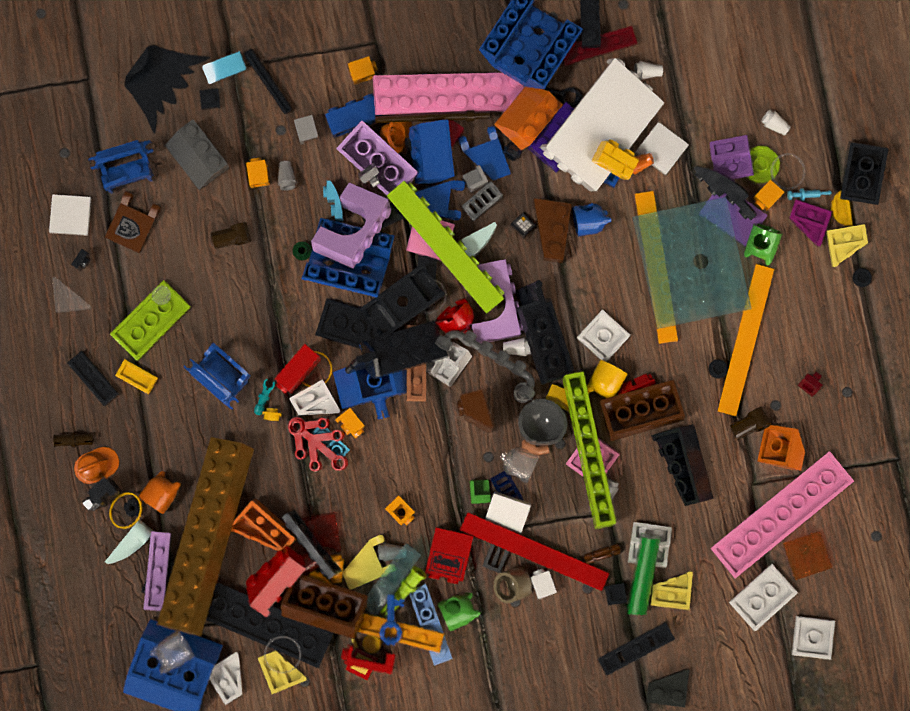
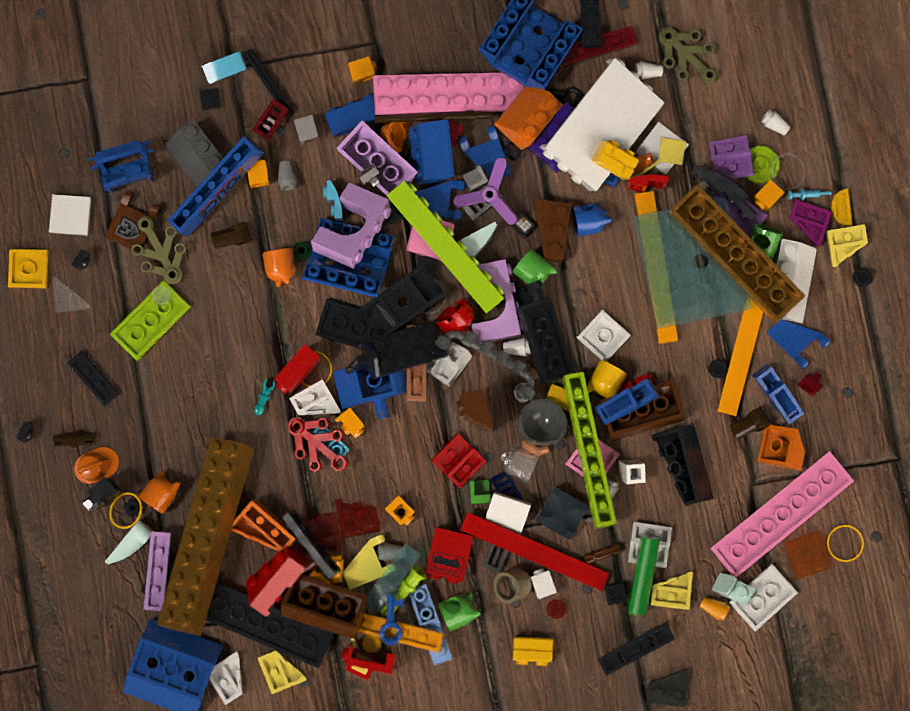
(26, 432): none -> black plate
(28, 268): none -> yellow tile
(136, 376): yellow tile -> none
(154, 77): black piece -> none
(161, 253): none -> olive plant
(172, 652): clear piece -> none
(215, 186): none -> blue brick
(222, 372): blue animal -> none
(267, 136): none -> dark red slope
(270, 667): clear piece -> none
(271, 414): yellow plate -> none
(279, 265): none -> orange piece
(356, 519): none -> clear red slope
(458, 460): none -> red slope
(482, 196): none -> medium lavender piece
(532, 649): none -> yellow brick
(534, 268): none -> bright green piece
(556, 609): none -> clear red plate
(562, 513): none -> black brick
(627, 401): none -> blue slope
(632, 471): none -> white brick
(641, 182): none -> red slope
(670, 152): none -> light yellow piece
(686, 53): none -> olive plant
(715, 608): none -> light orange cone
(733, 589): none -> light aqua slope
(736, 254): none -> pearl gold brick
(778, 394): none -> blue slope
(795, 339): none -> blue flag
(797, 264): none -> white slope
(813, 637): white tile -> none
(855, 529): none -> yellow piece
(863, 172): black slope -> none

